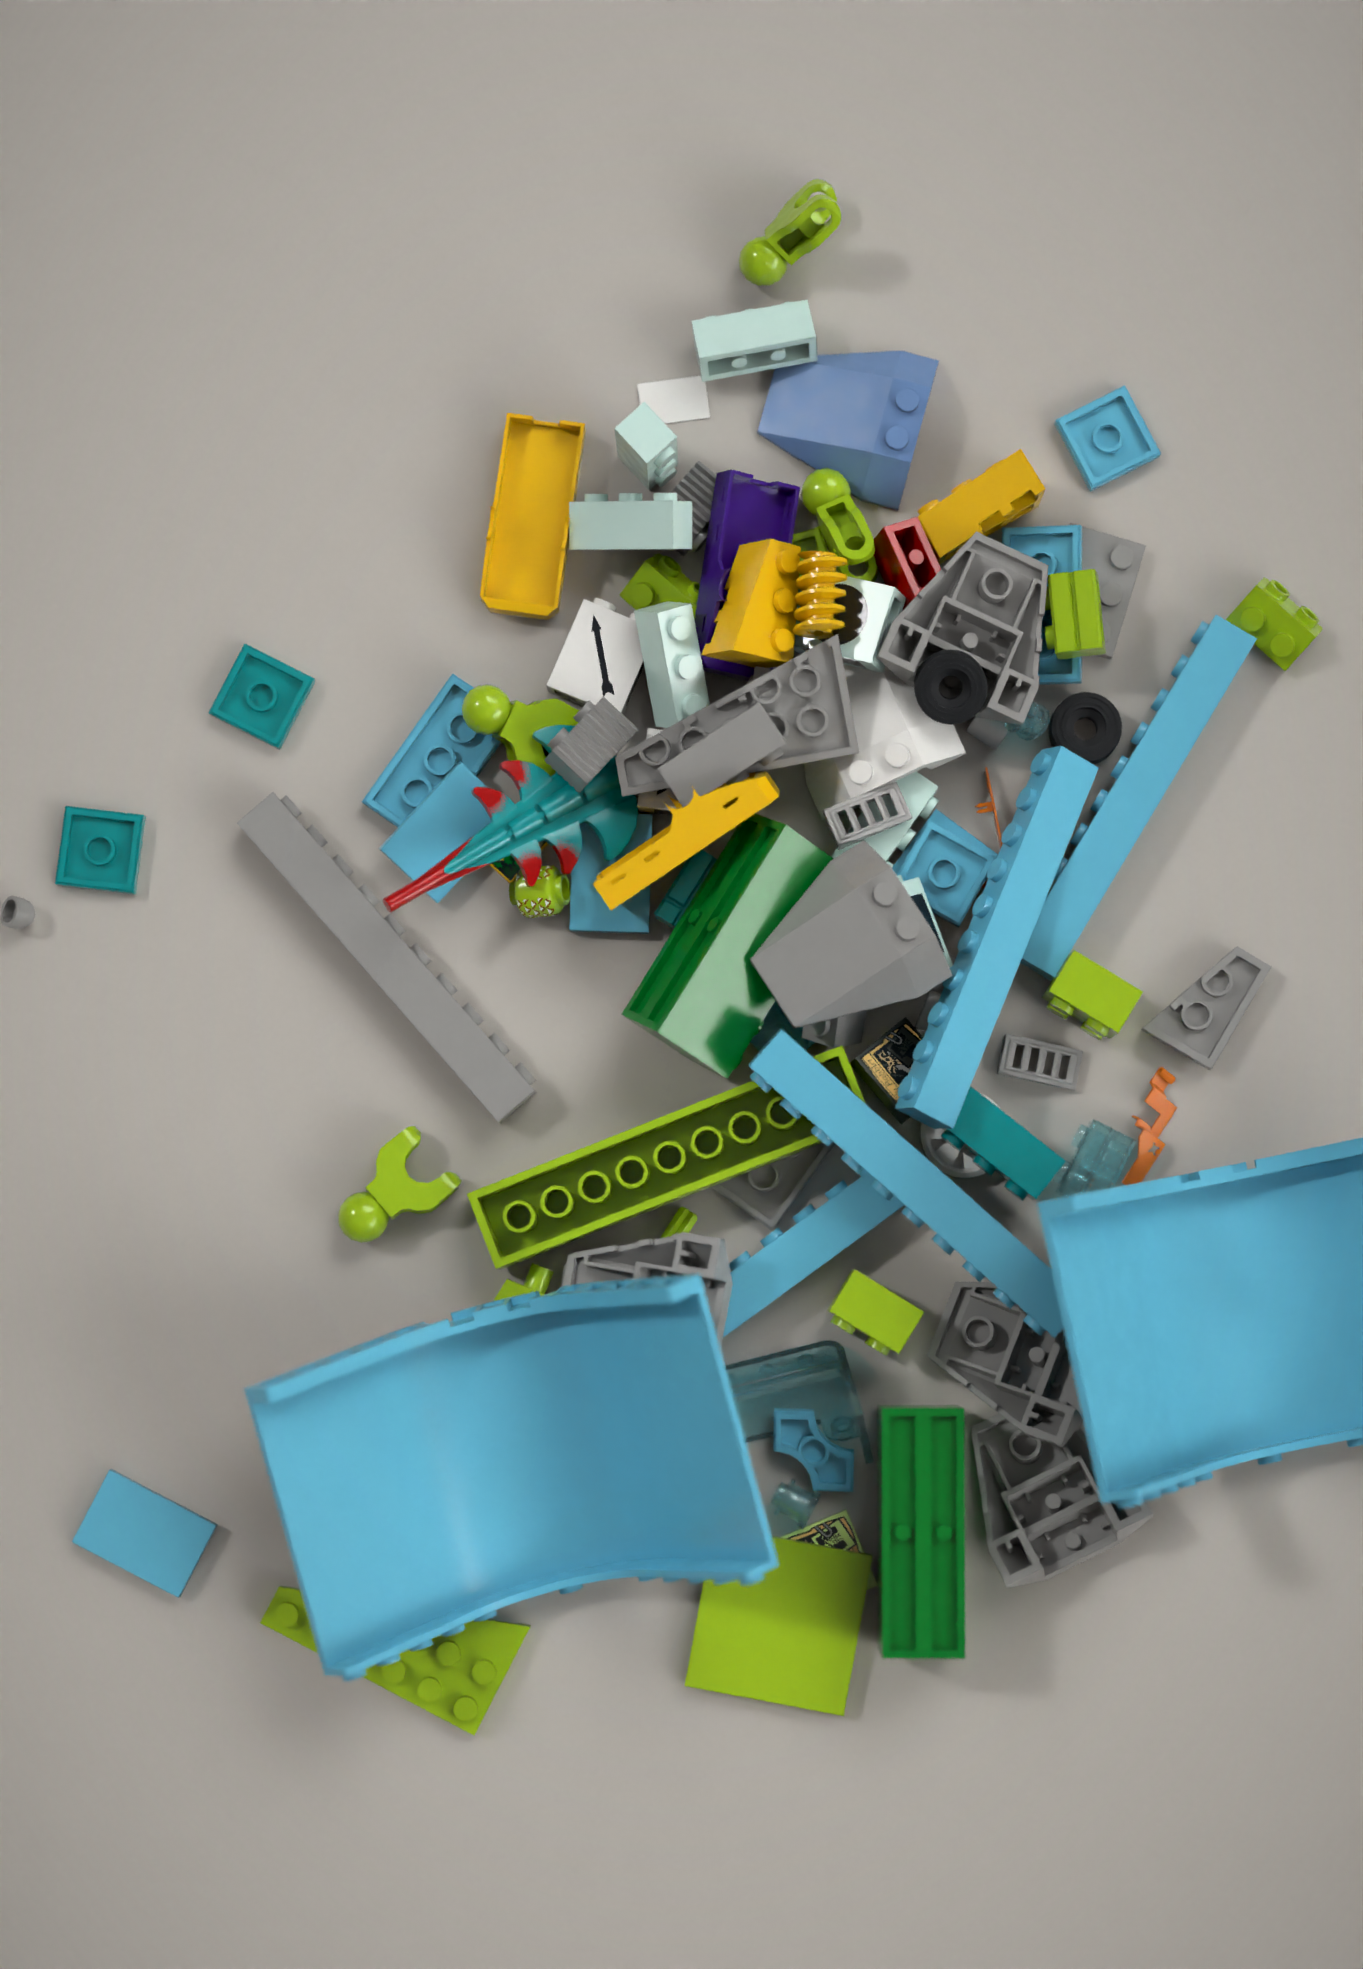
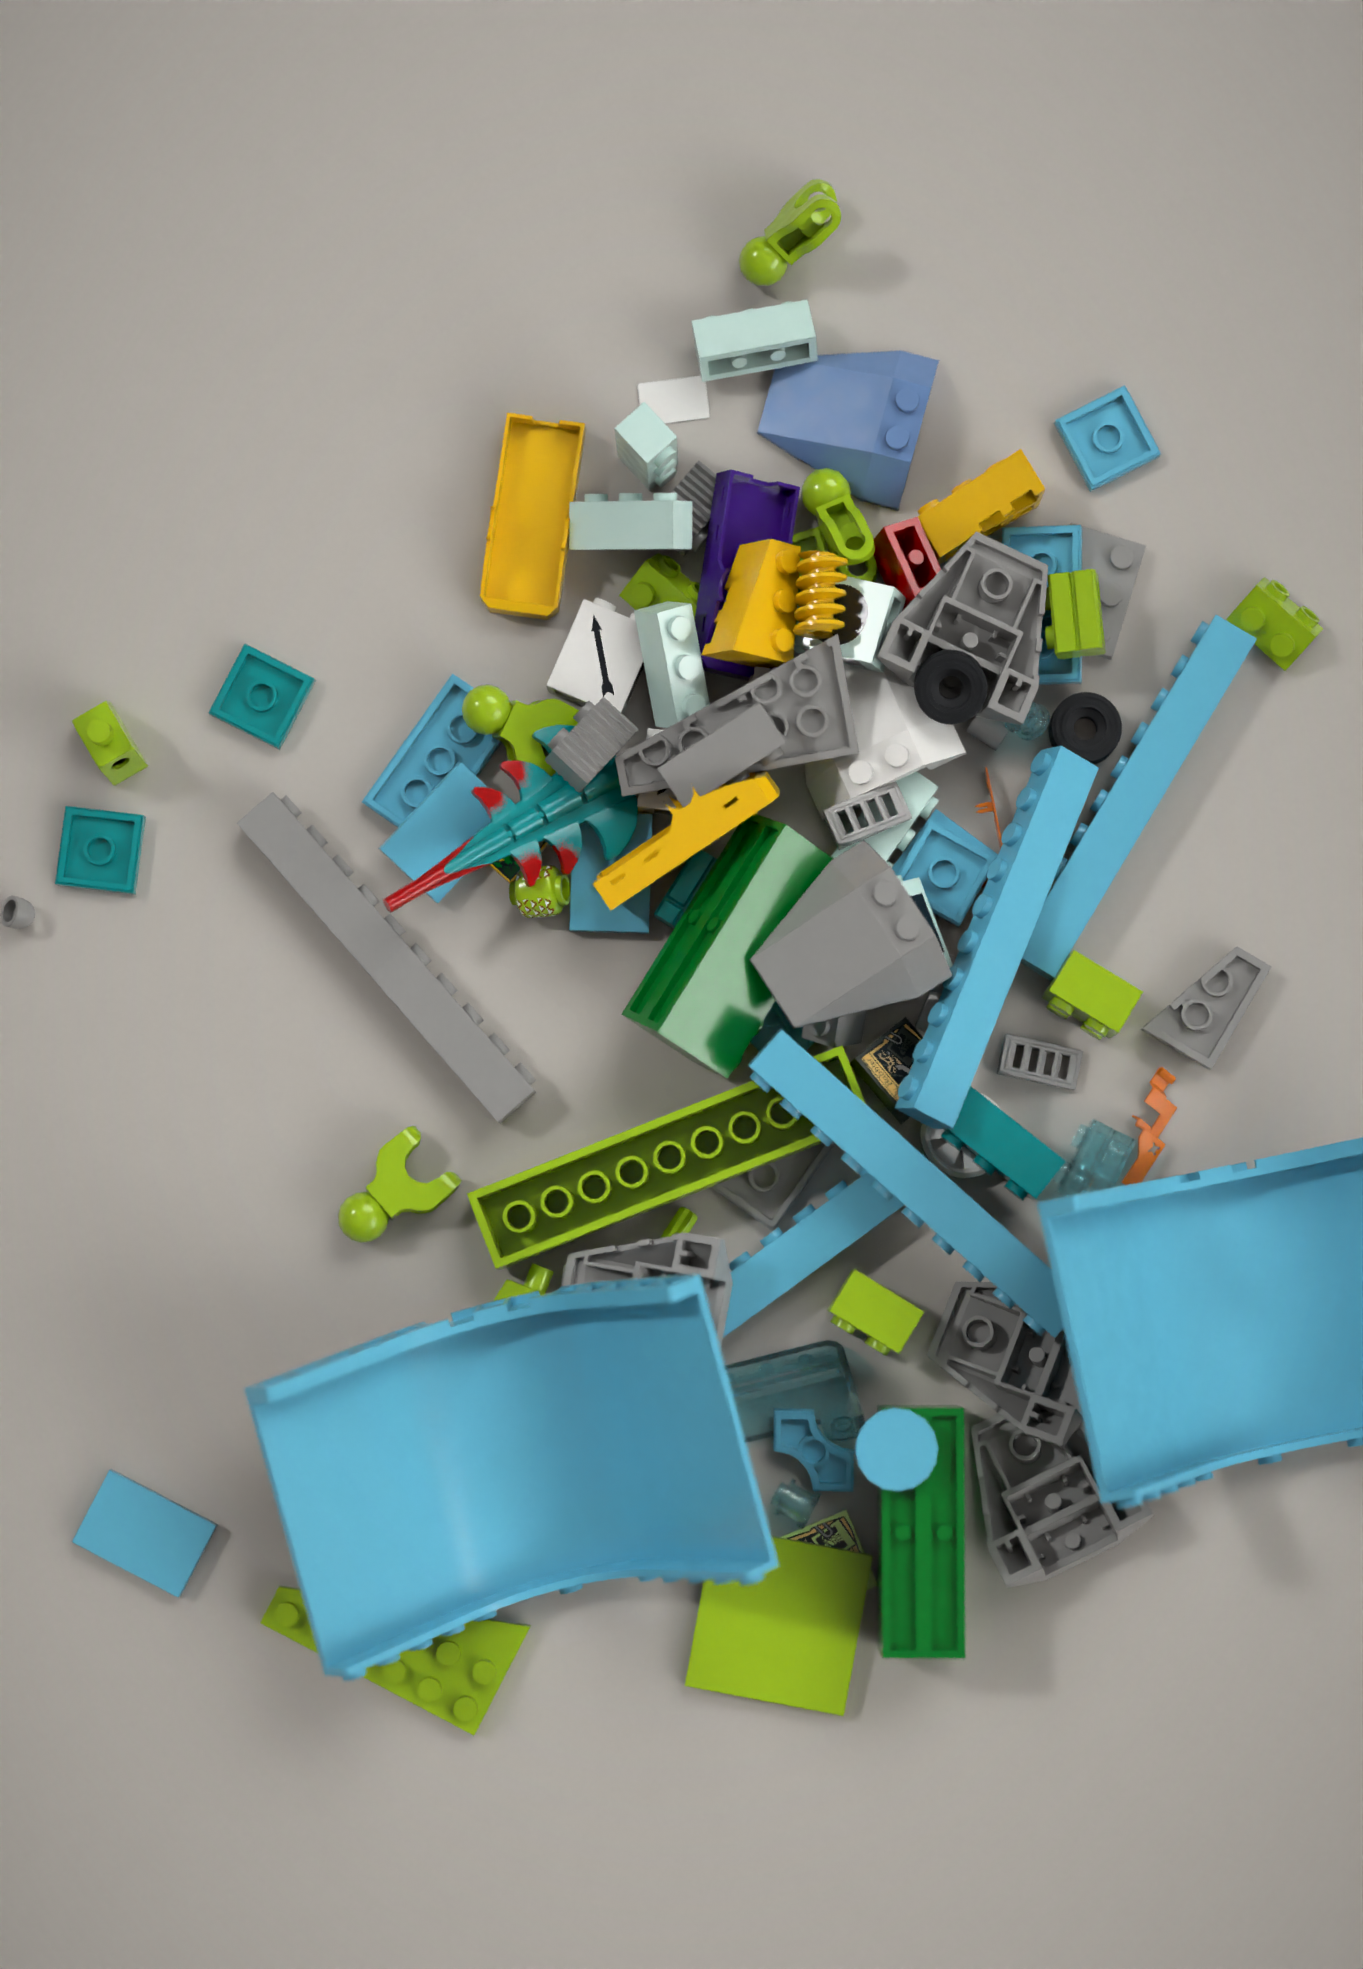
(109, 742): none -> lime torso
(896, 1449): none -> medium azure tile

